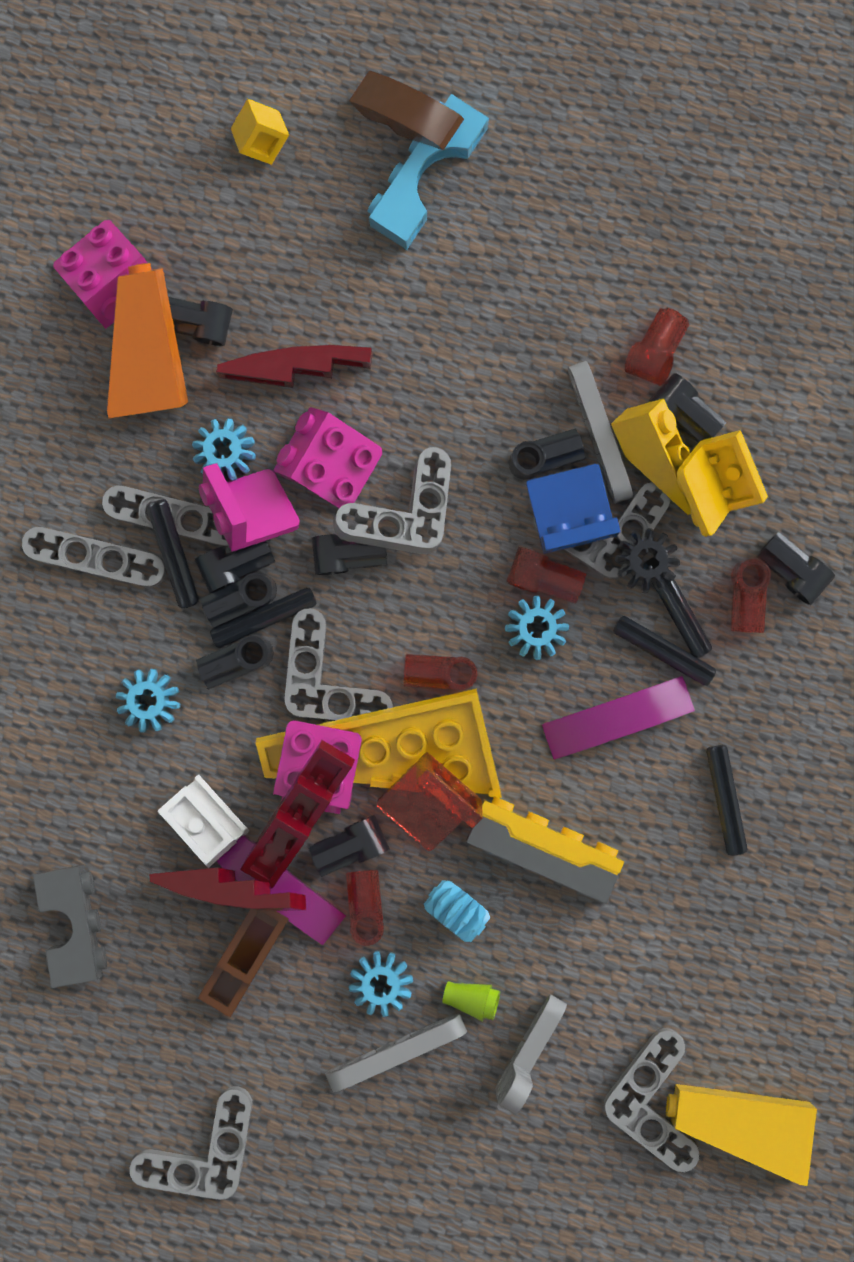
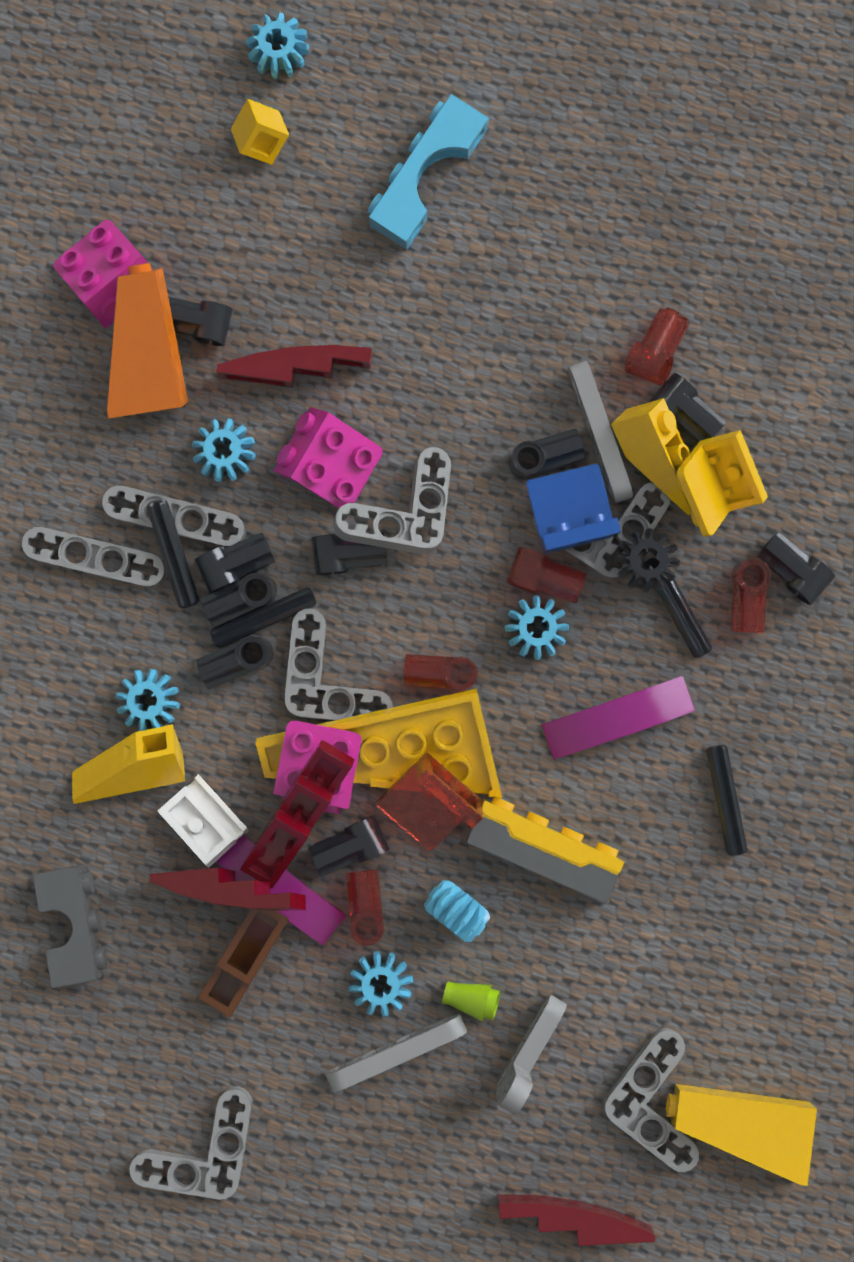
(134, 764): none -> yellow slope
(247, 508): dark pink bracket -> none
(267, 35): none -> medium azure gear
(405, 110): reddish brown slope -> none
(590, 1222): none -> dark red slope
(664, 650): black axle -> none

